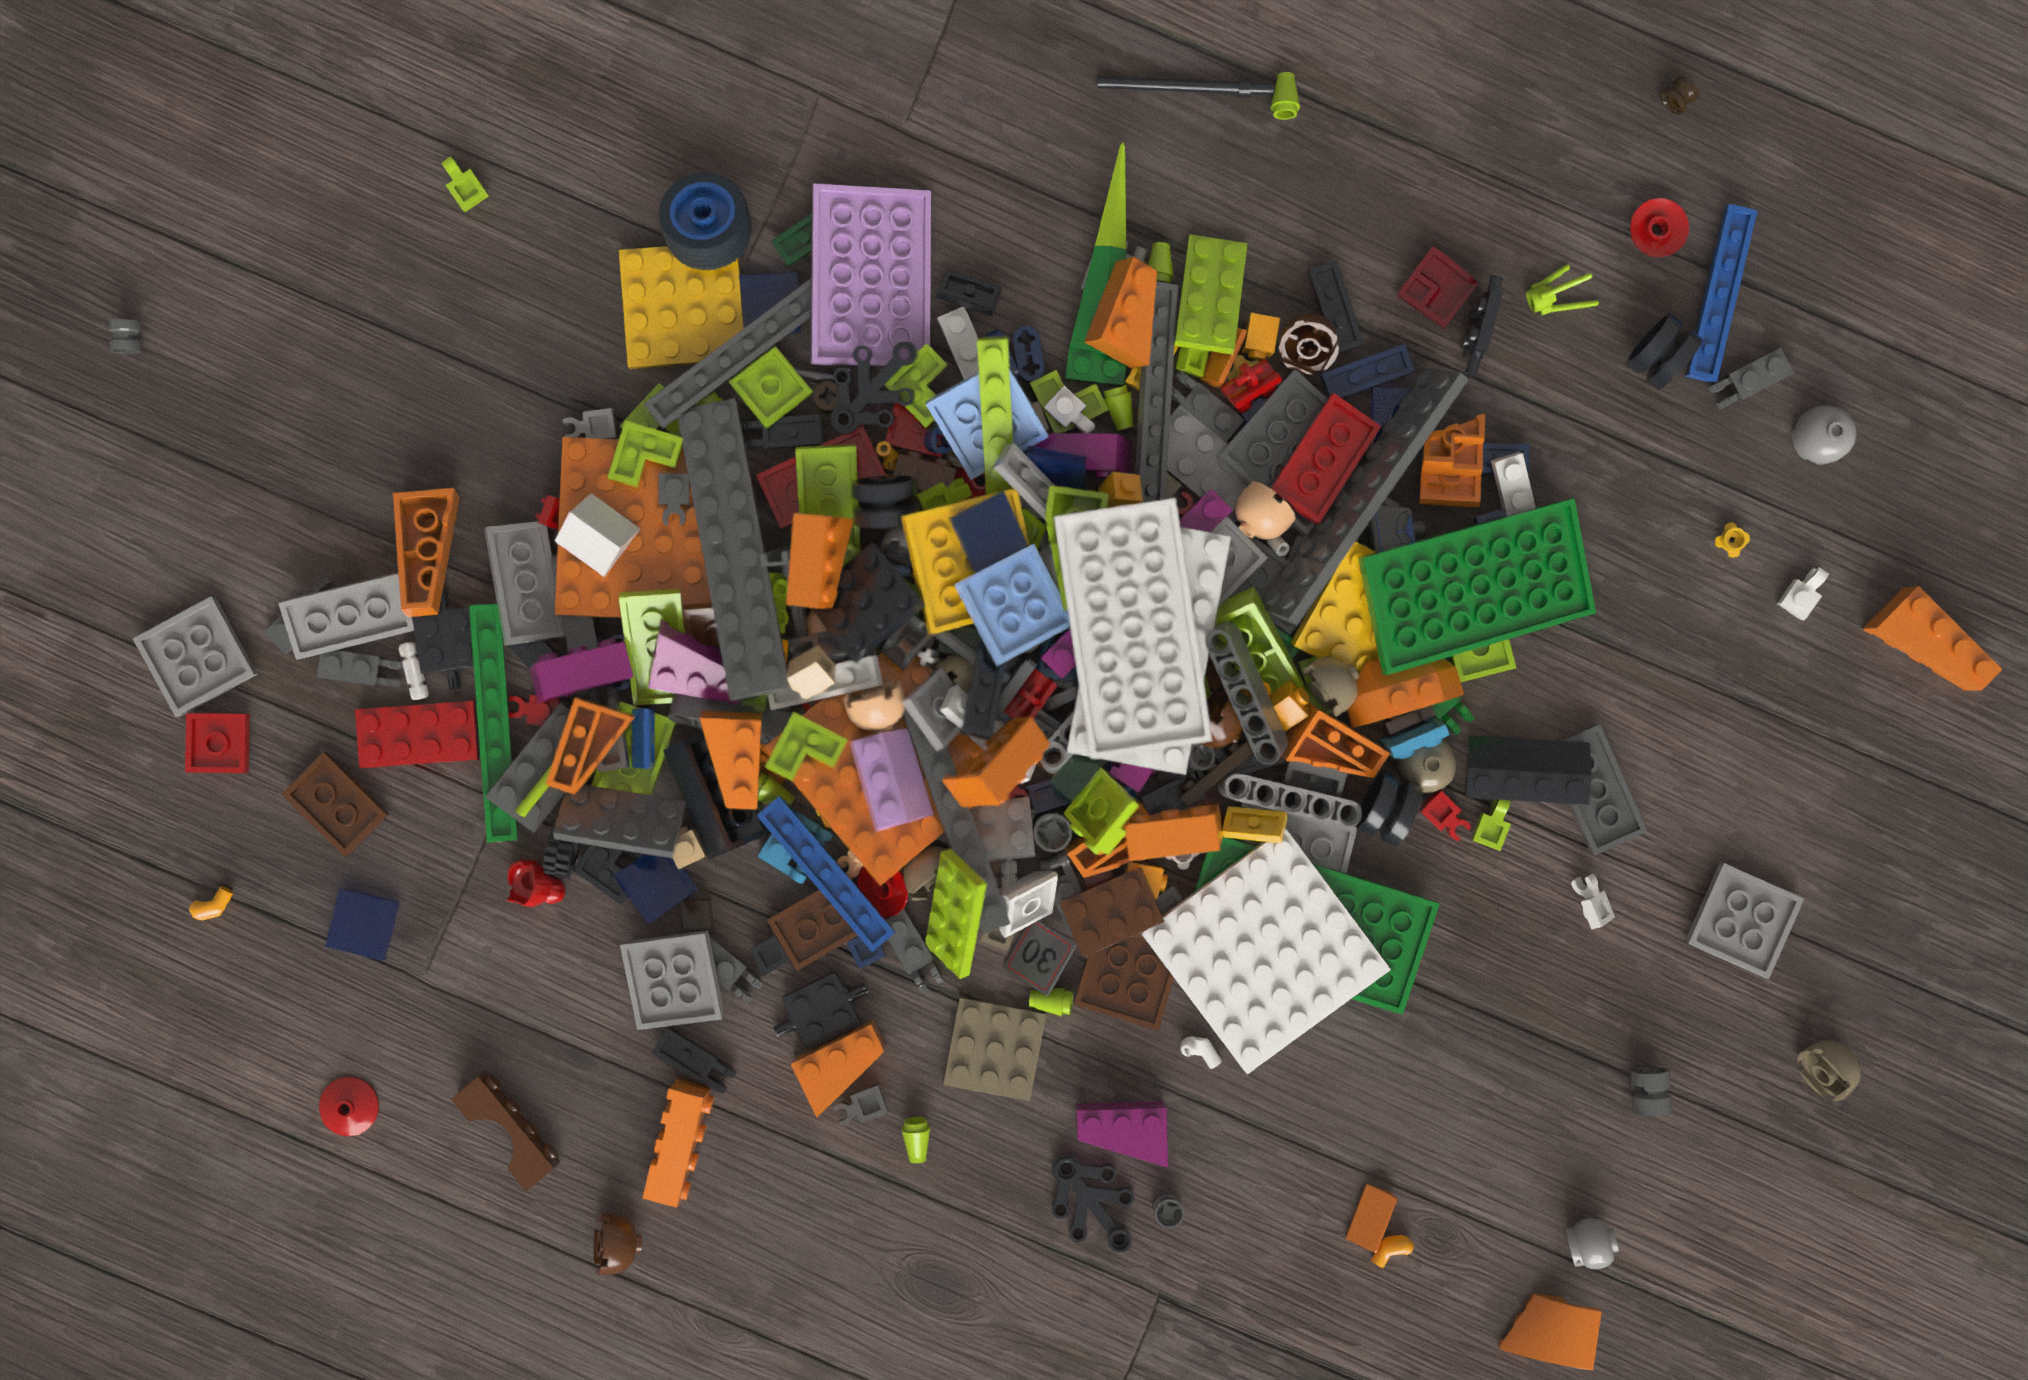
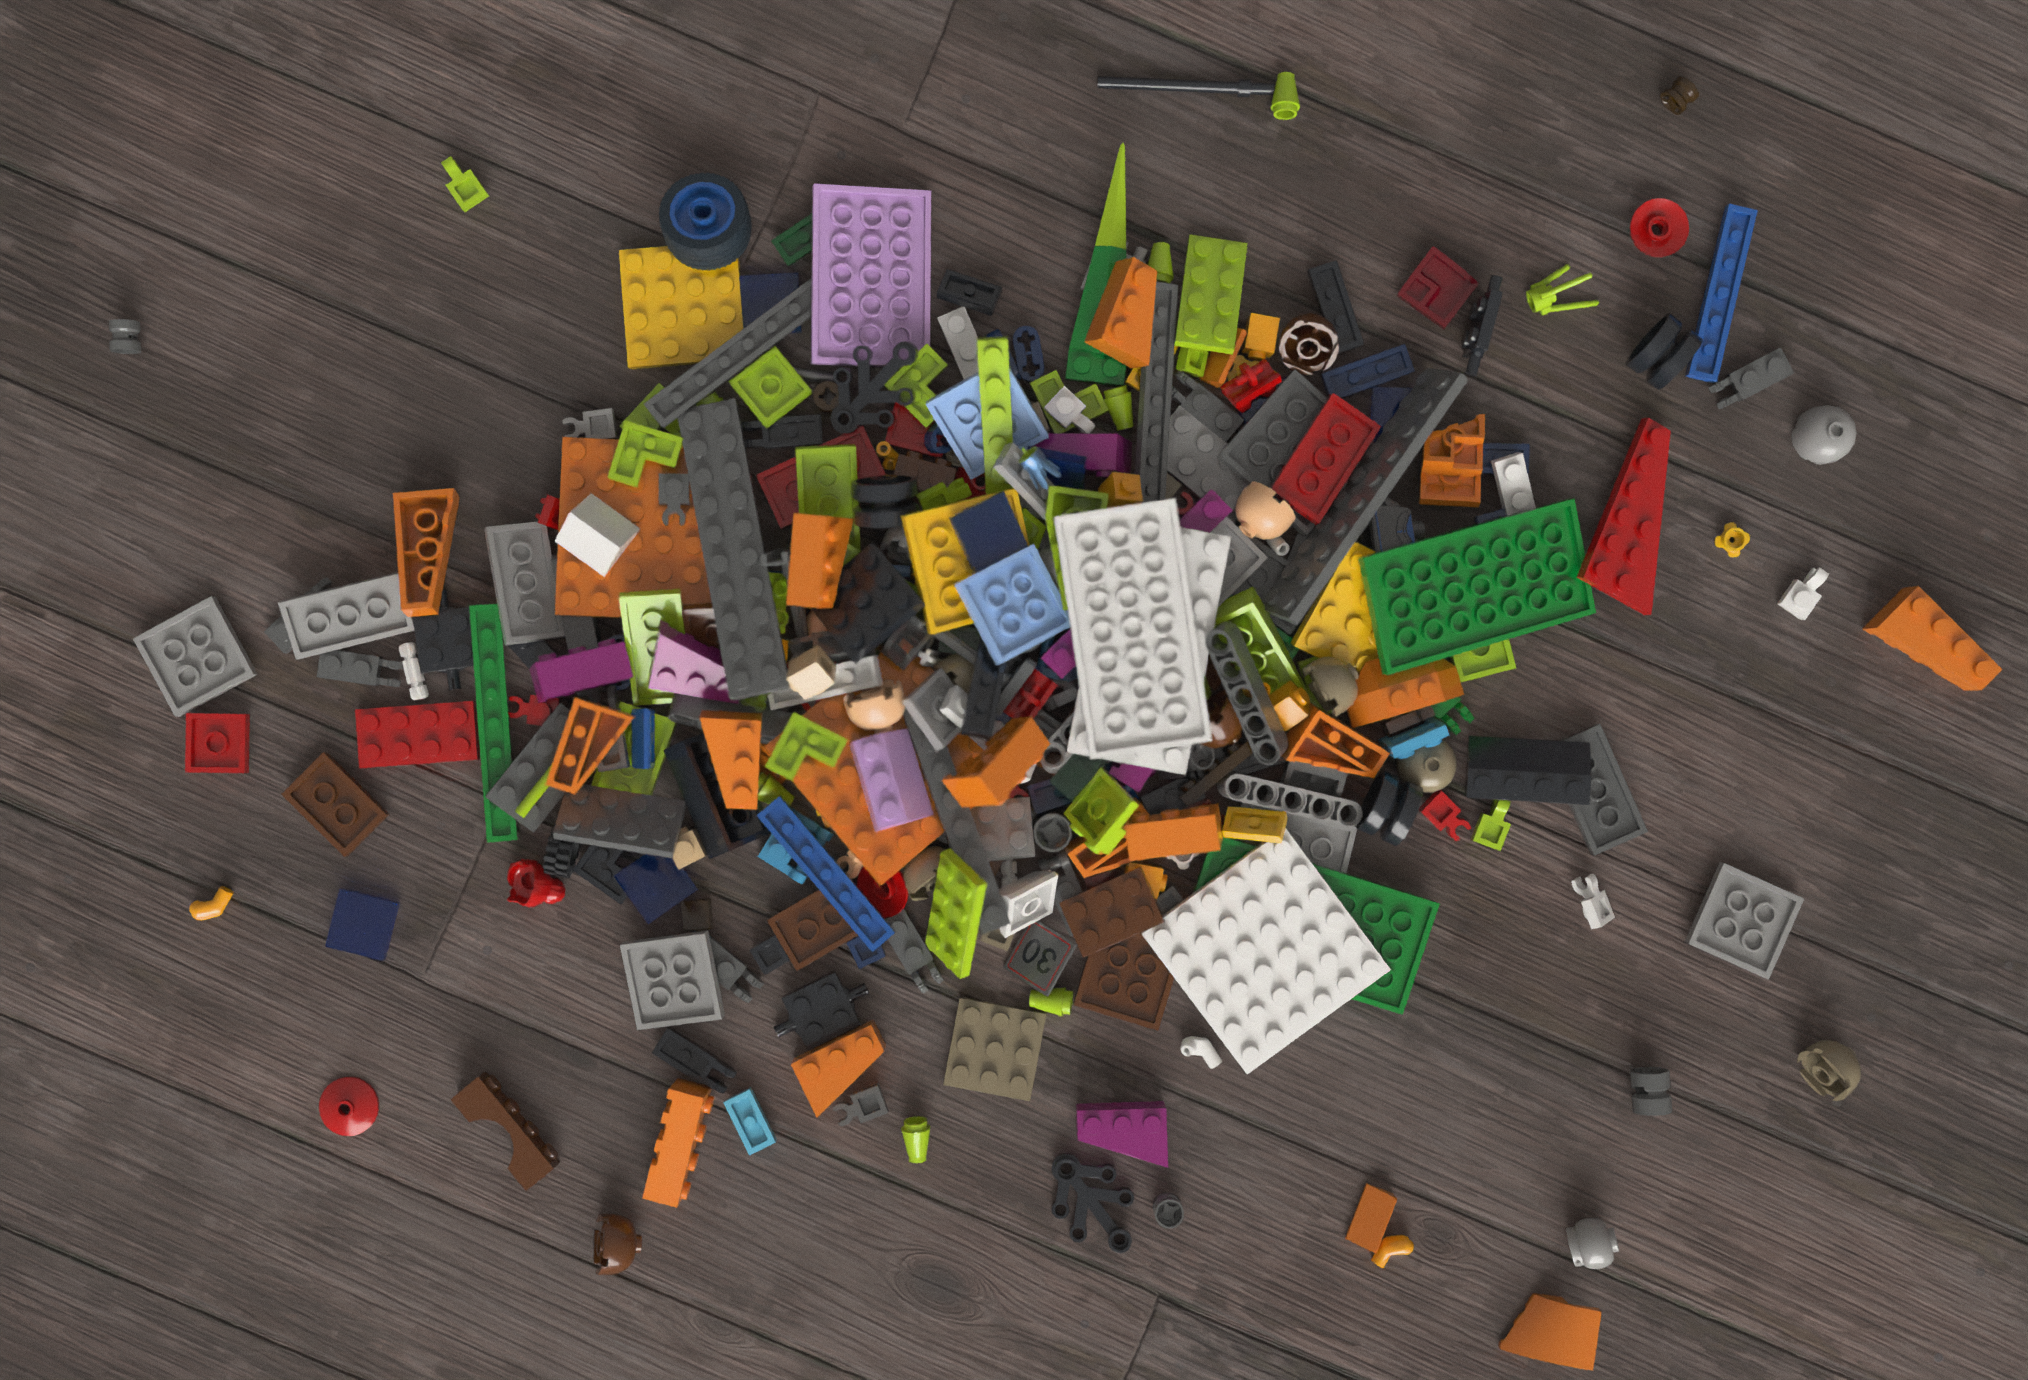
(750, 1121): none -> medium azure plate
(1034, 462): none -> flat silver piece
(1628, 534): none -> red wing

